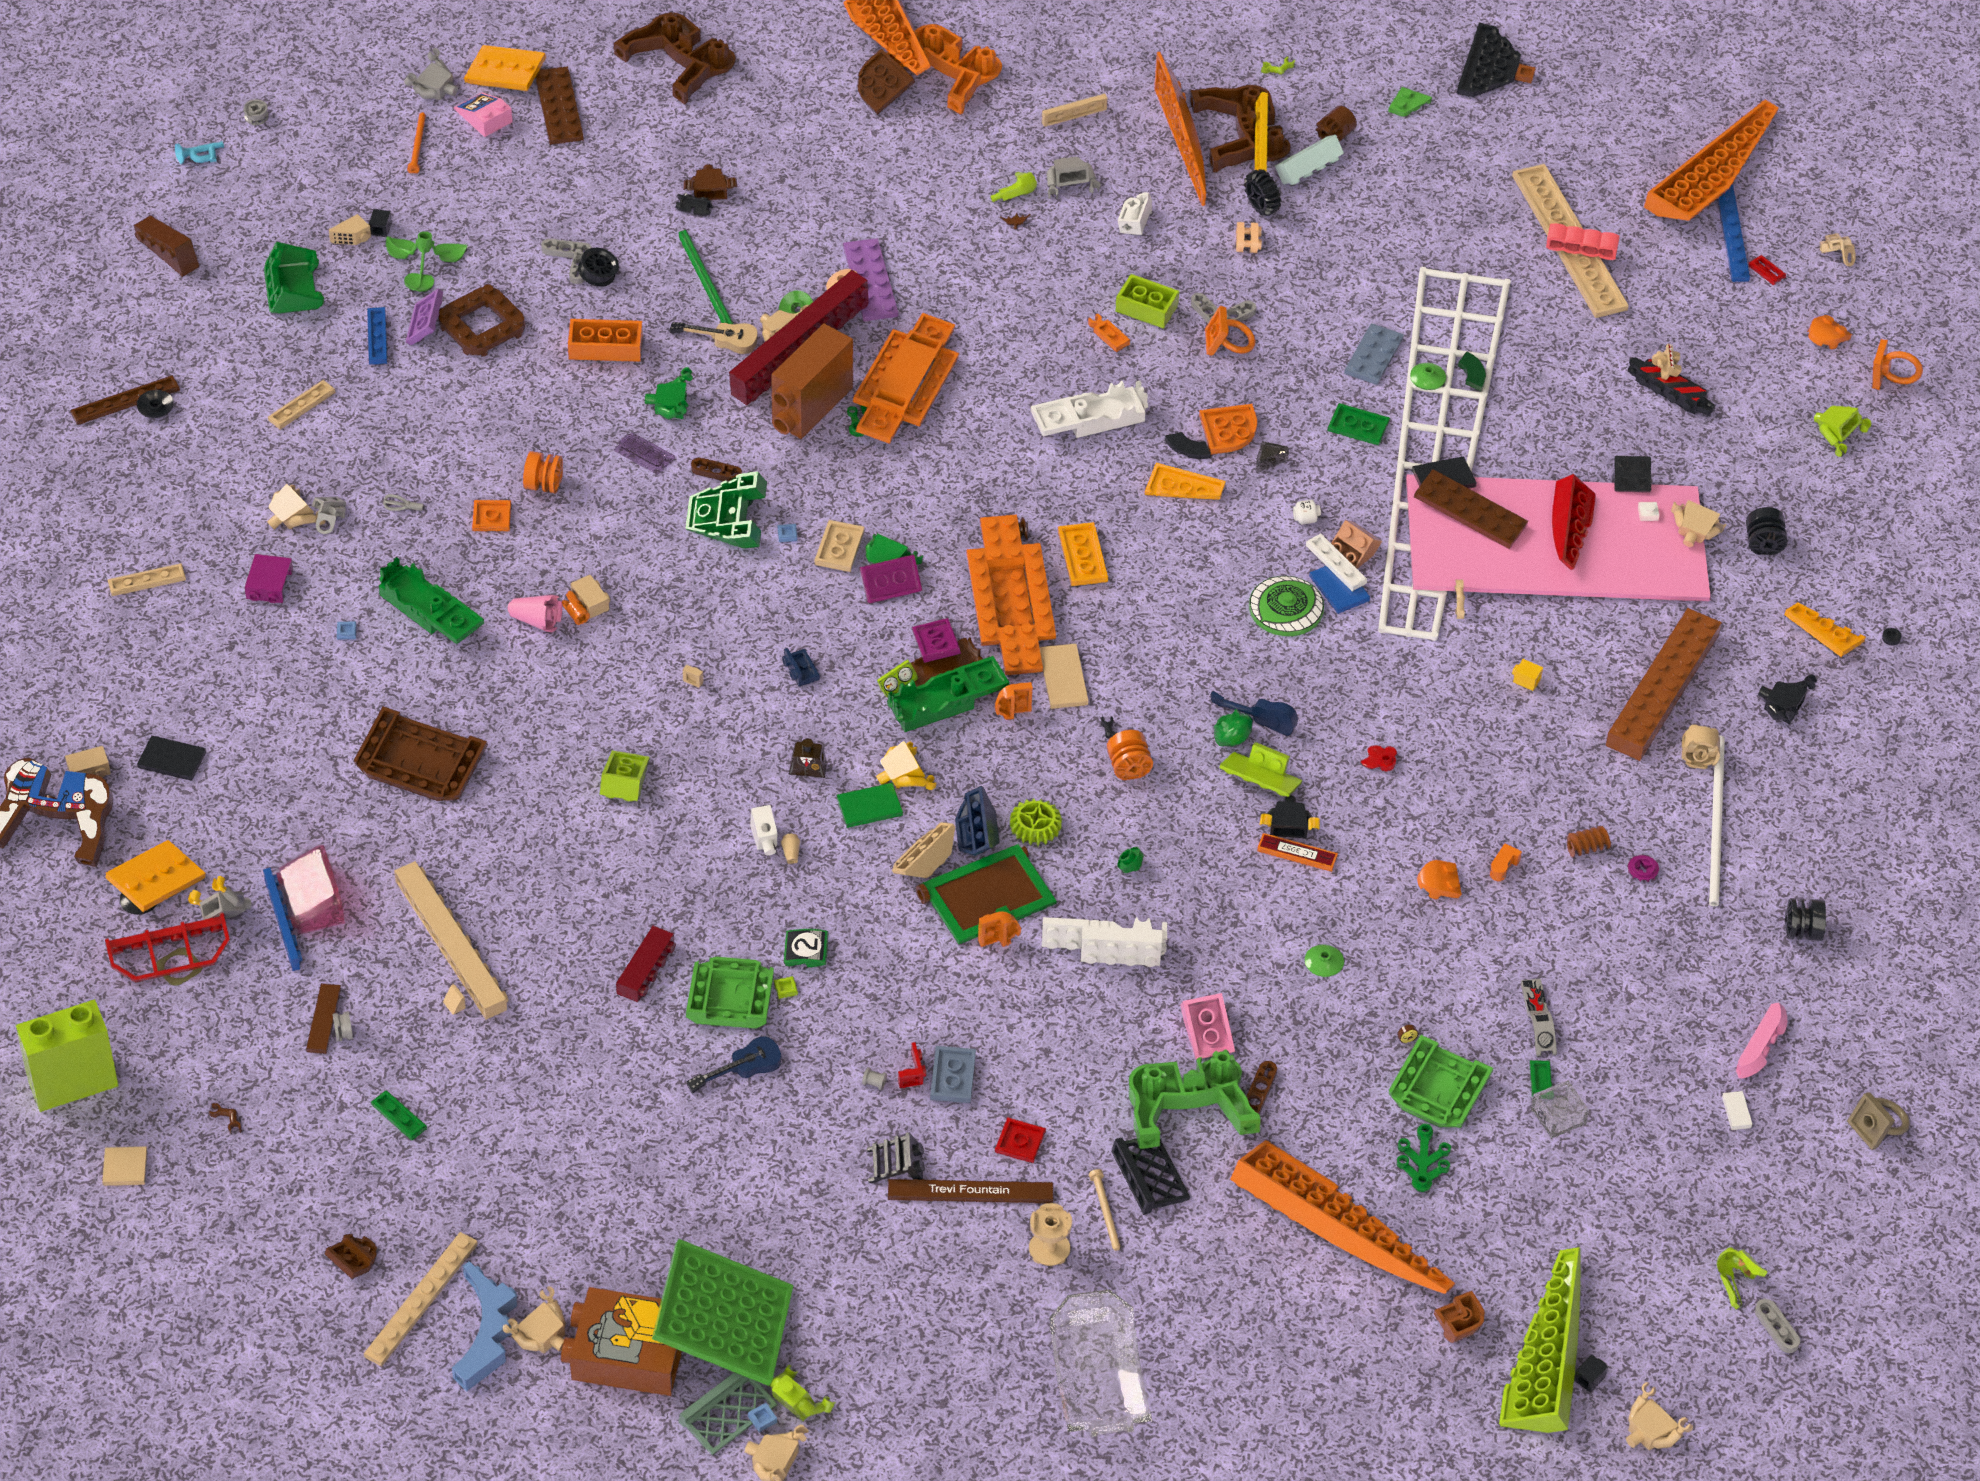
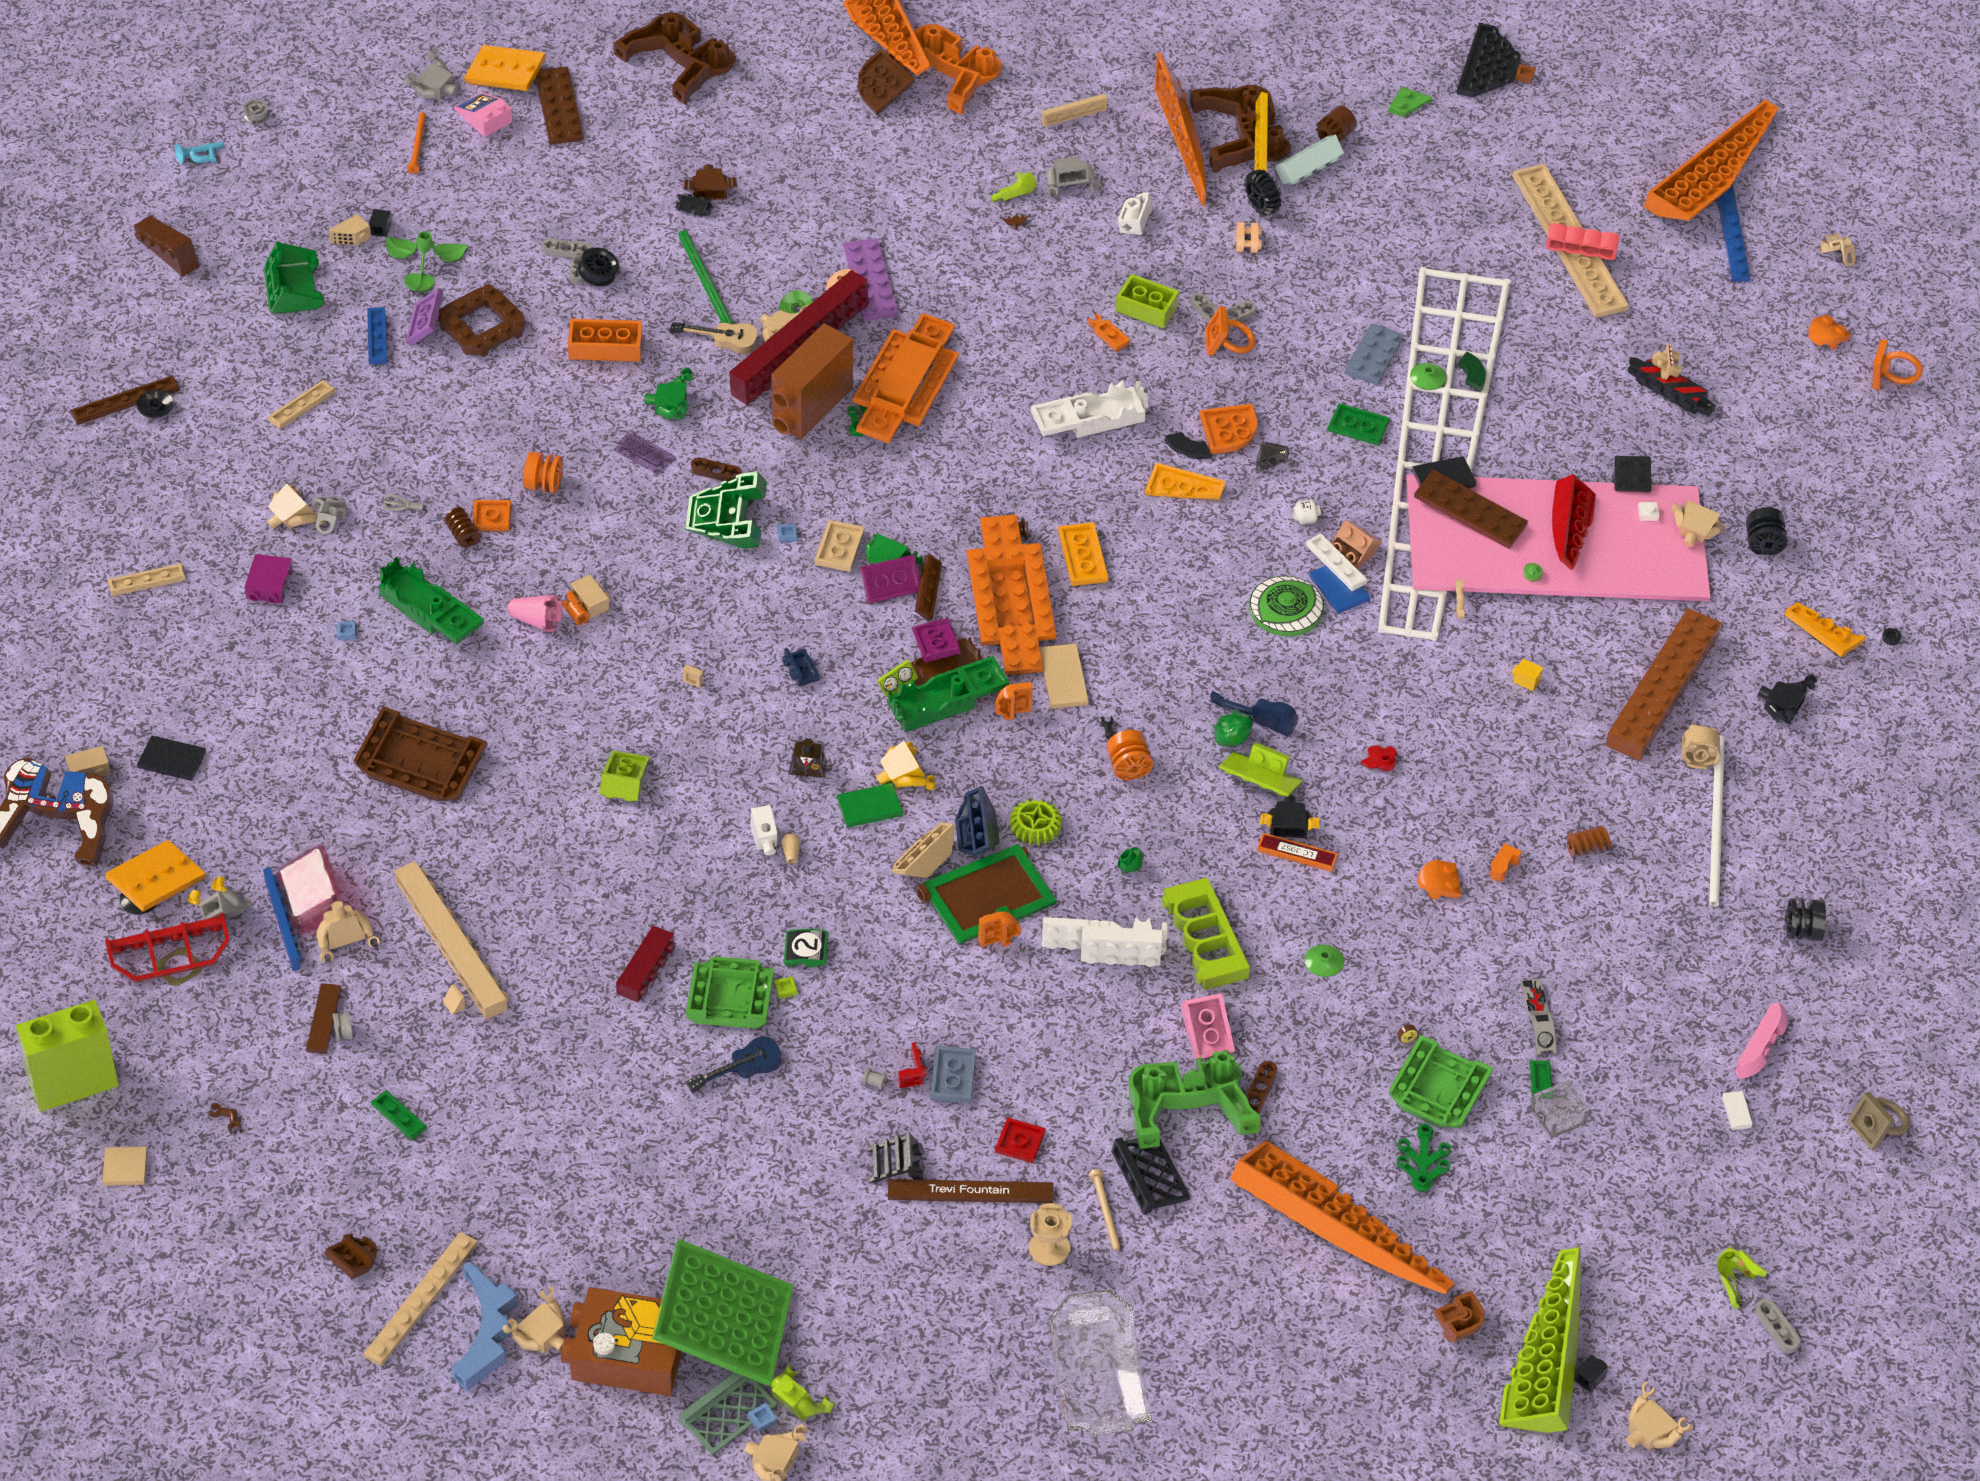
(341, 928): none -> tan torso
(462, 527): none -> reddish brown piece
(604, 1343): none -> white tile
(928, 587): none -> reddish brown tile
(1212, 972): none -> lime fence
(1267, 68): lime arm -> none
(1533, 572): none -> bright green tile
(1647, 863): magenta gear -> none
(1765, 272): red tile -> none
(1839, 423): lime torso -> none

